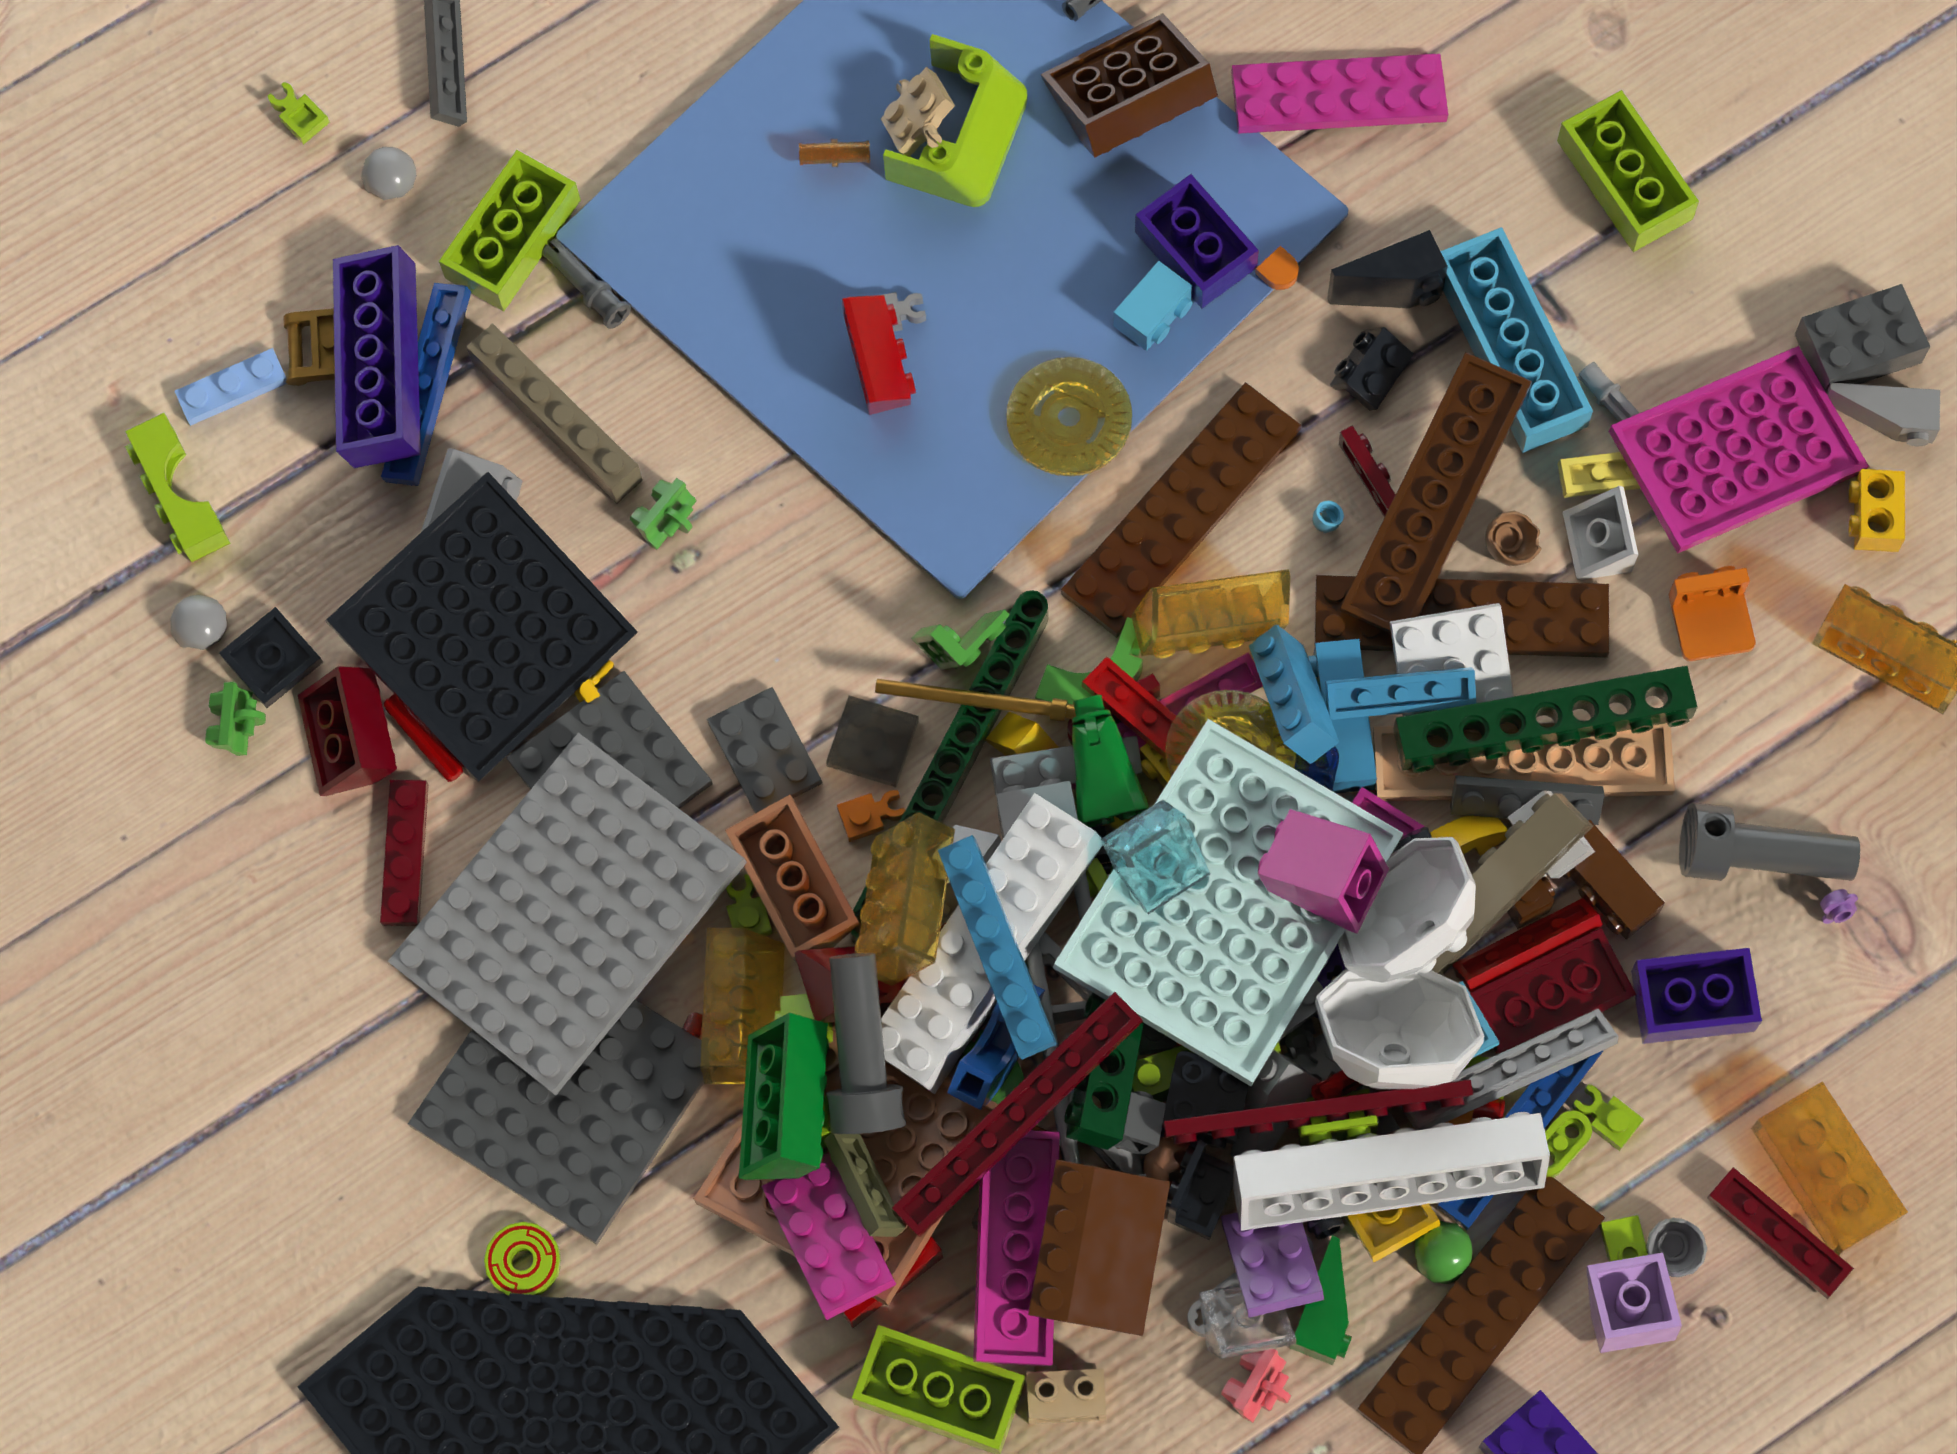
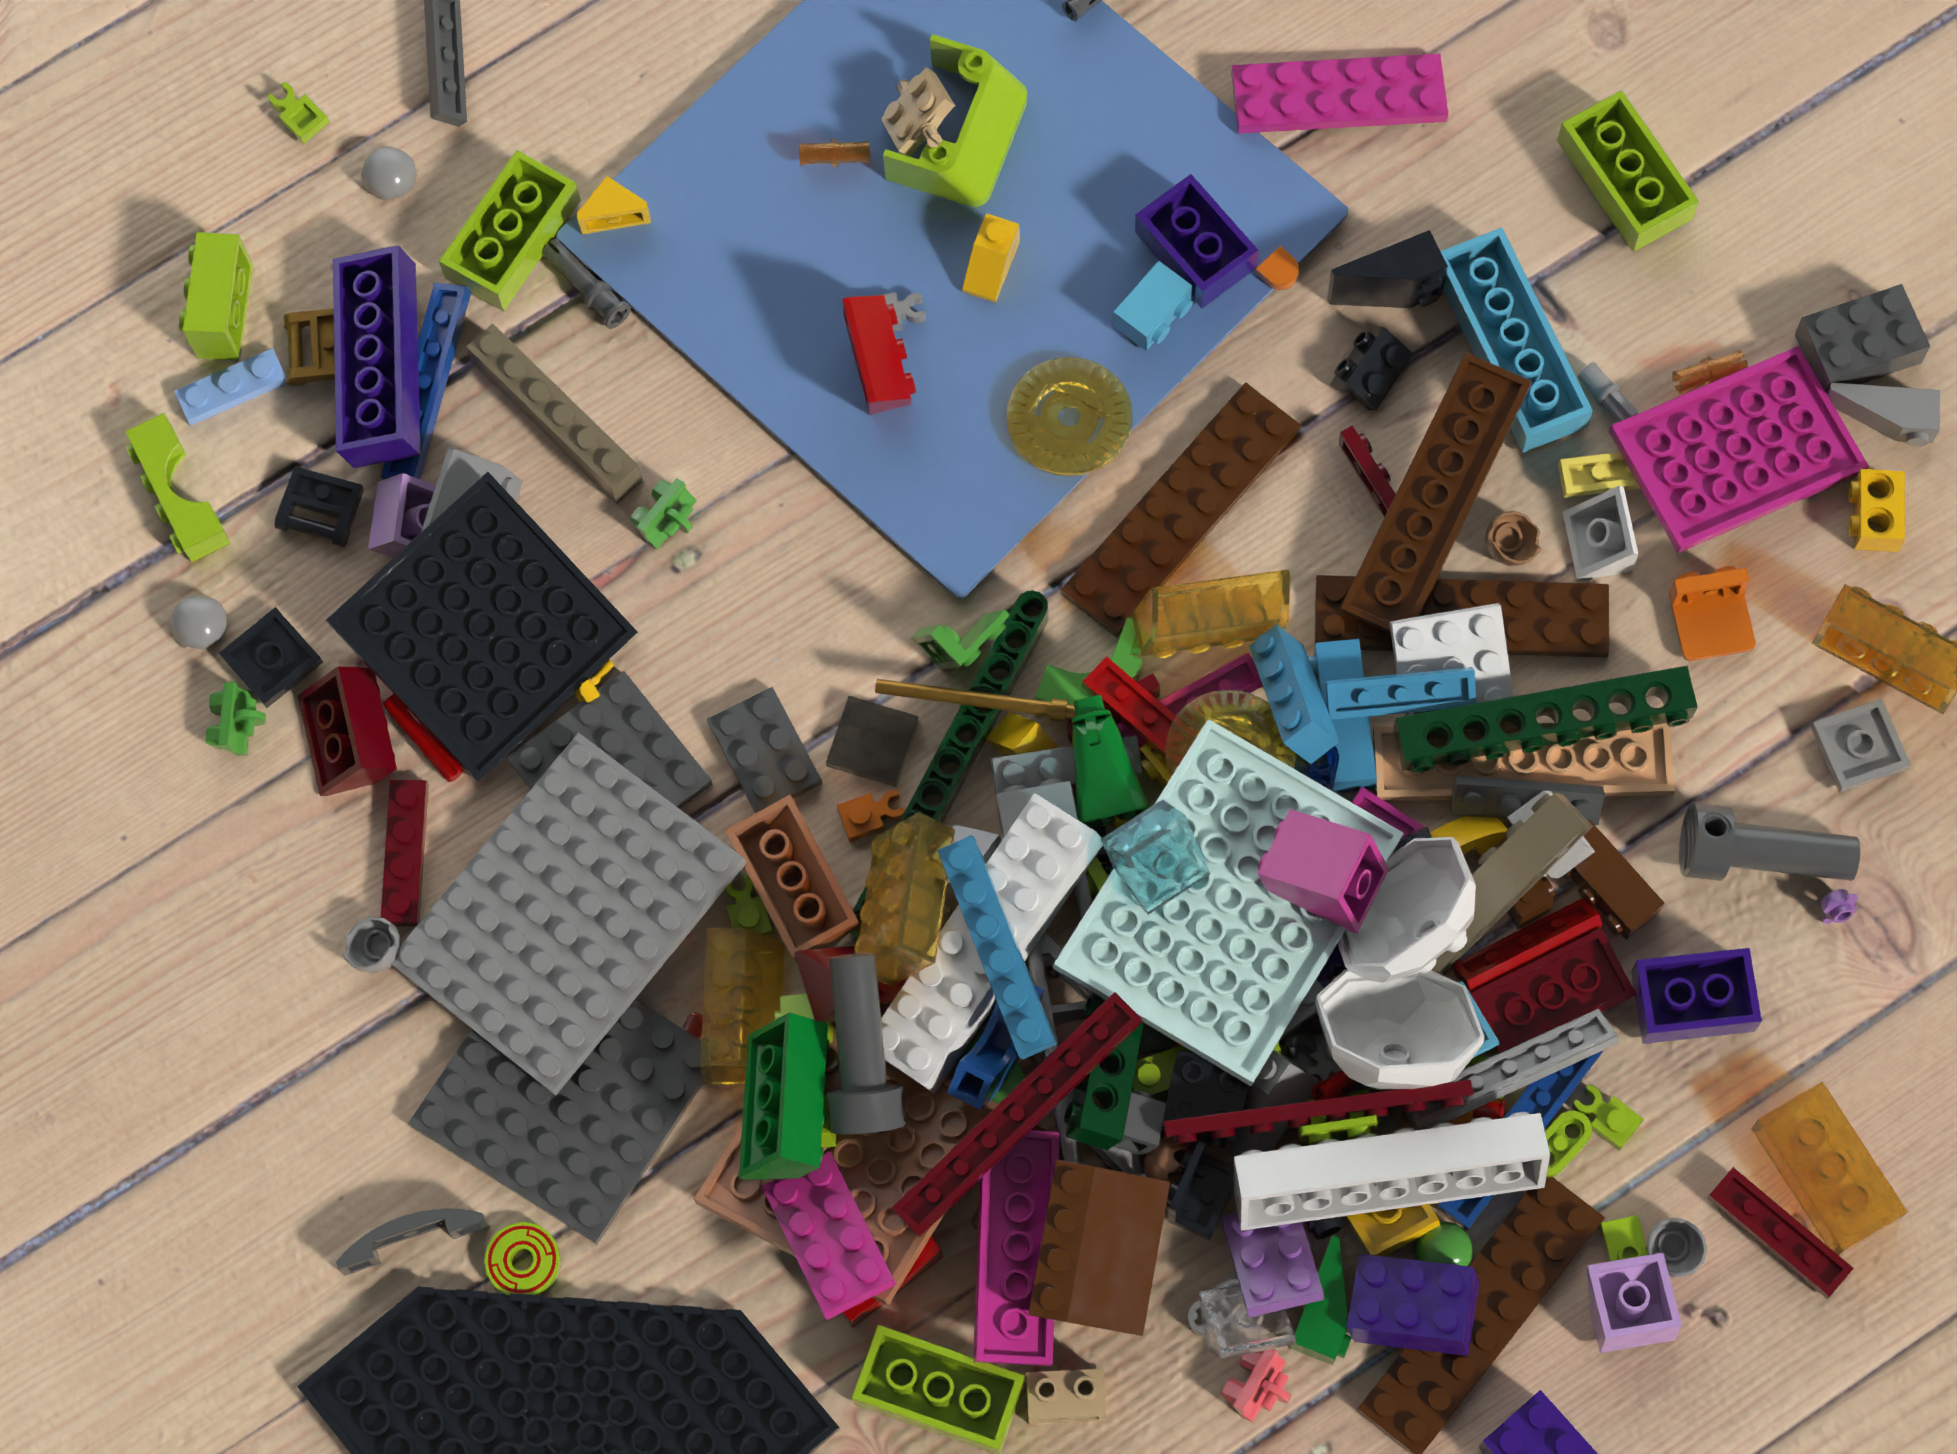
(216, 296): none -> lime brick
(323, 495): none -> black plate
(364, 1251): none -> dark grey slope
(372, 945): none -> light grey hair
(398, 513): none -> lavender slope
(612, 208): none -> yellow slope
(864, 1185): olive plate -> none
(991, 257): none -> yellow slope
(1130, 84): reddish brown slope -> none
(1331, 516): medium azure hinge -> none
(1413, 1304): none -> dark purple brick
(1708, 371): none -> clear orange pin
(1860, 745): none -> light grey plate

